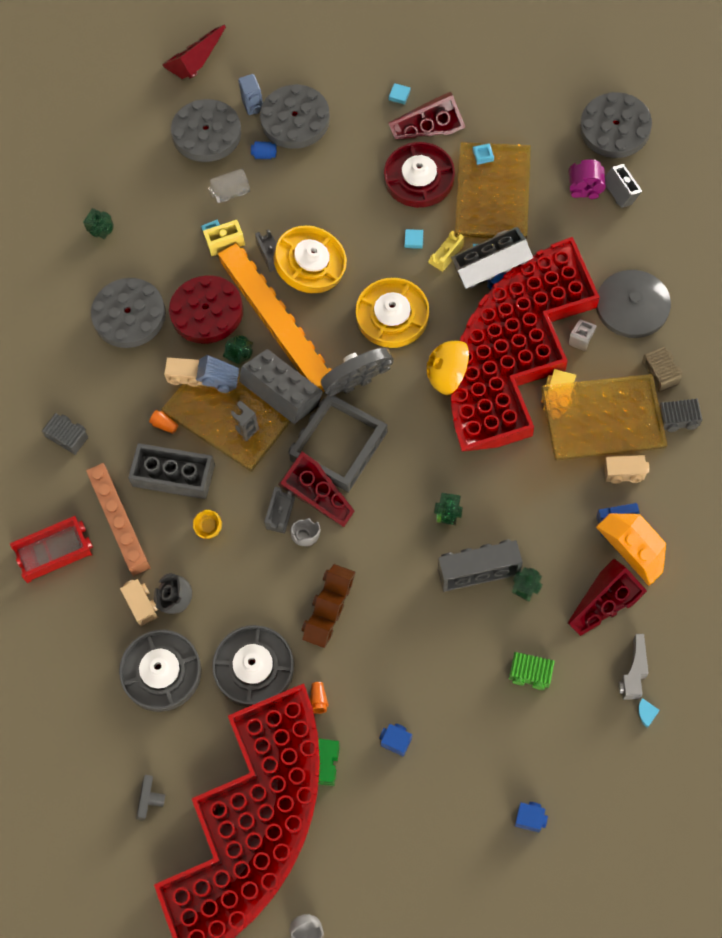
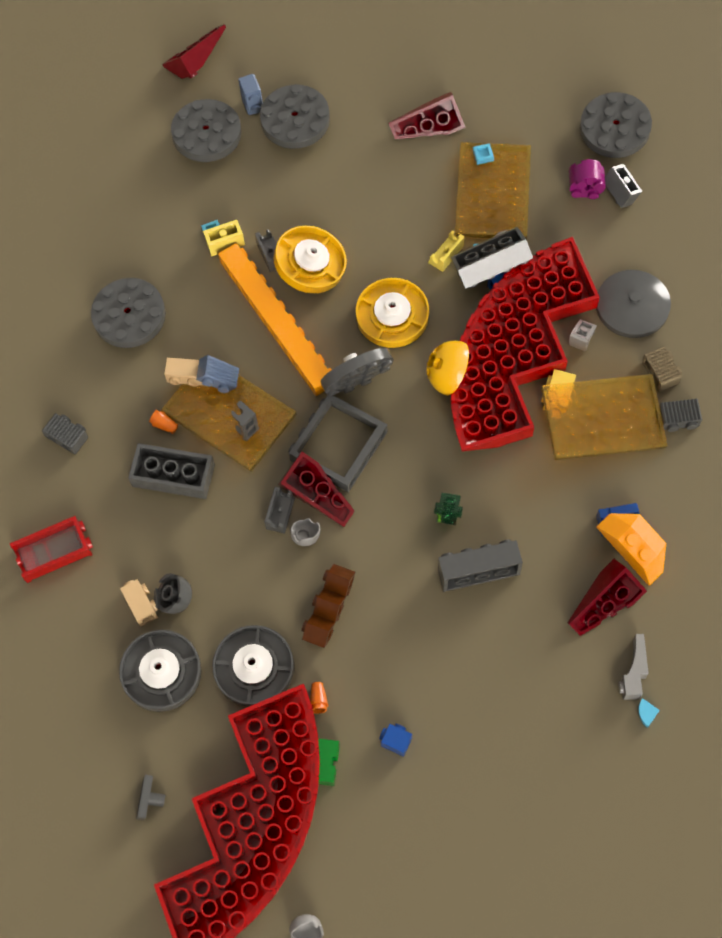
(98, 223): clear green brick -> none
(118, 519): nougat arch -> none
(206, 309): dark red piece -> none
(207, 524): yellow hair -> none
(229, 186): clear brick -> none
(238, 349): clear green brick -> none
(263, 150): blue brick -> none
(280, 386): dark grey brick -> none
(399, 93): medium azure tile -> none
(414, 238): medium azure tile -> none
(419, 174): dark red piece -> none
(527, 583): clear green brick -> none
(531, 670): bright green brick -> none
(531, 817): blue brick -> none
(625, 469): tan brick -> none

